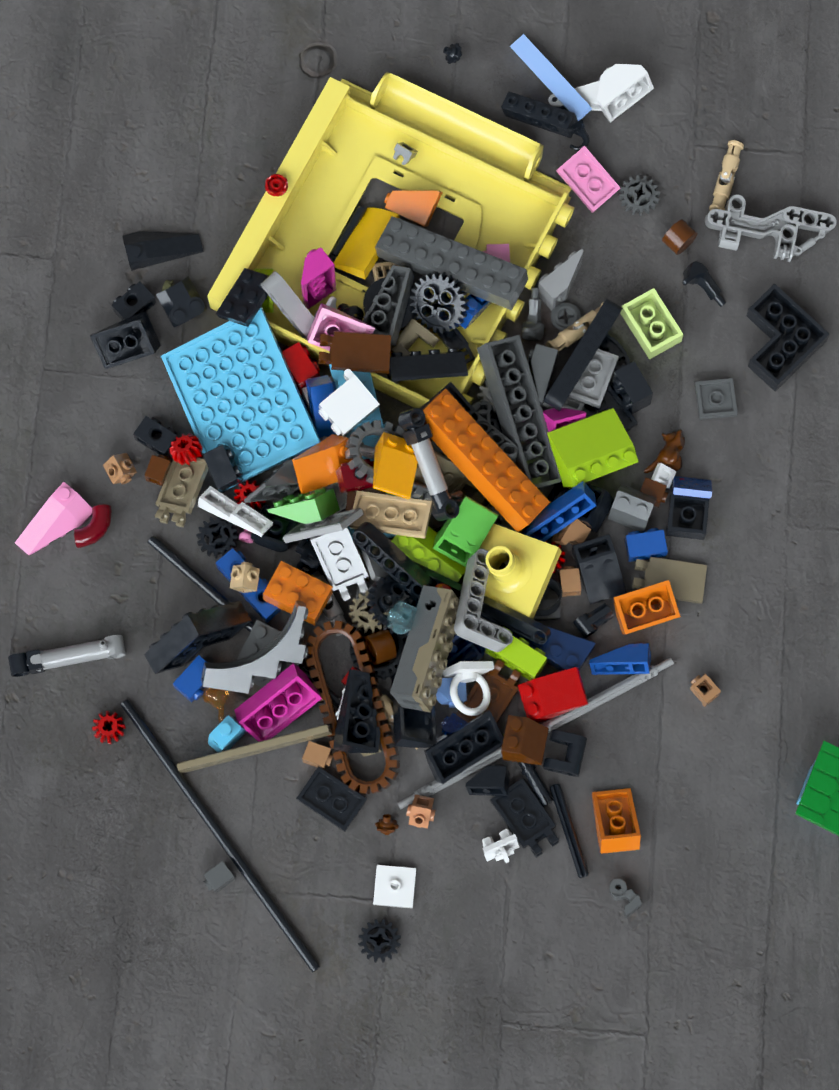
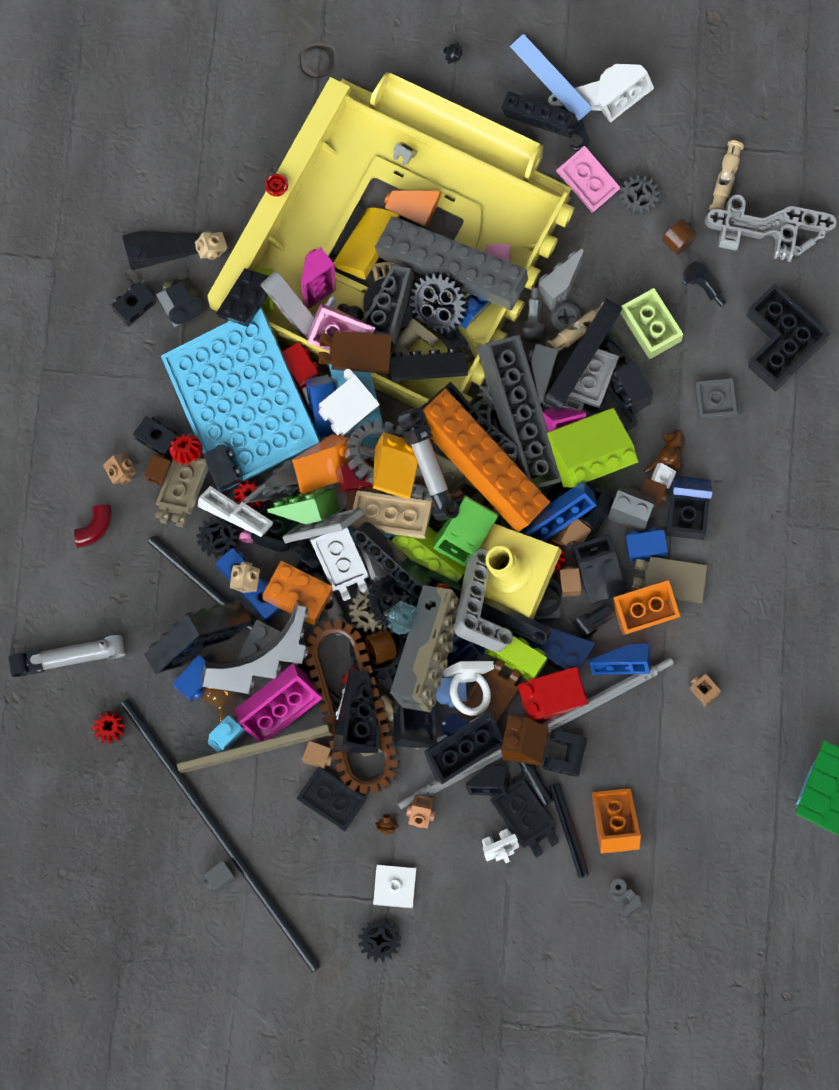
(58, 516): bright pink wedge -> none
(126, 341): black slope -> none
(211, 245): none -> tan brick

